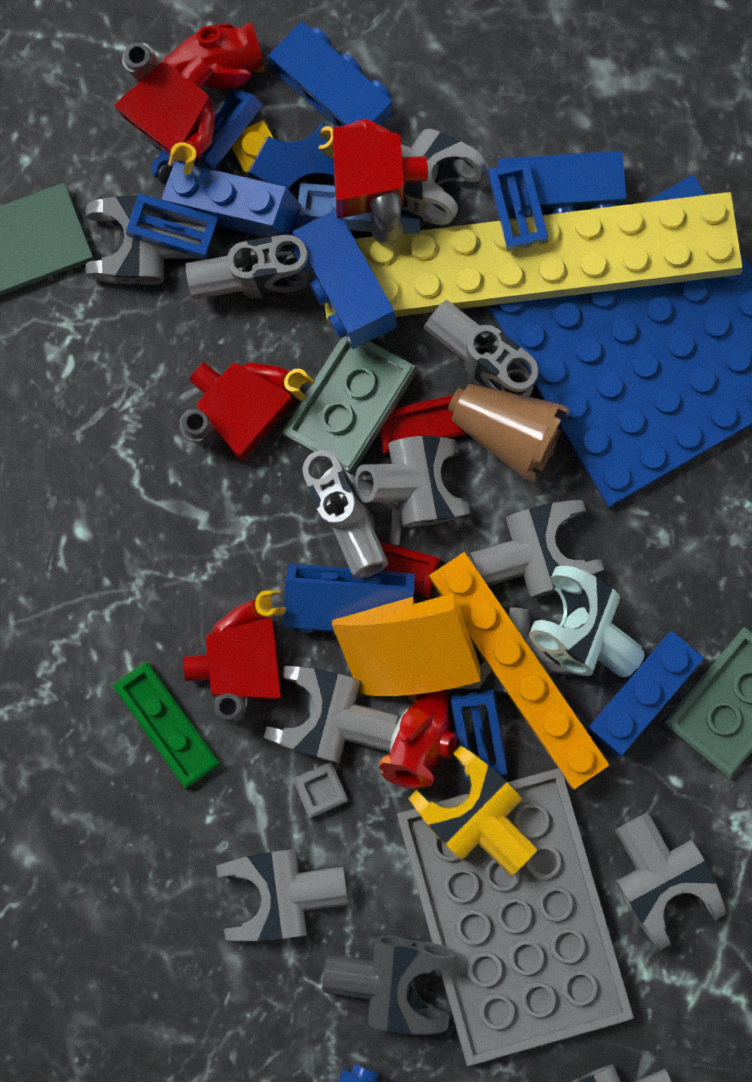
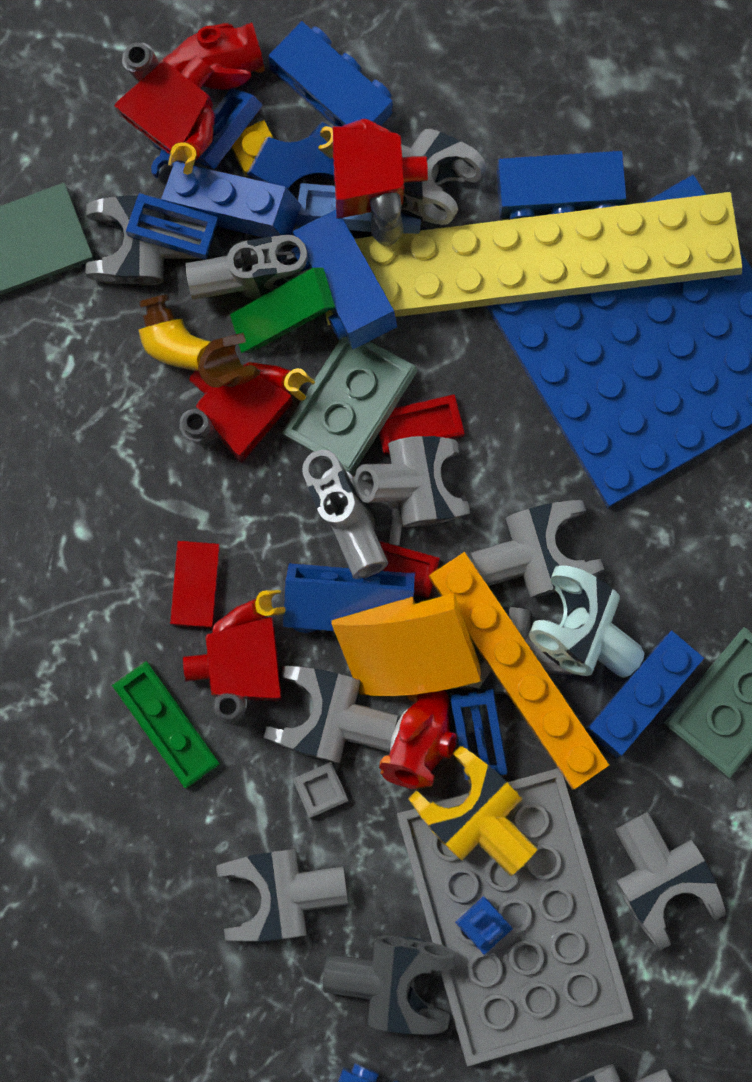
(173, 345): none -> piece
(195, 584): none -> red tile
(283, 309): none -> green tile
(469, 339): light grey connector -> none
(483, 925): none -> blue piece
(510, 426): medium nougat cone -> none
(525, 239): blue tile -> none

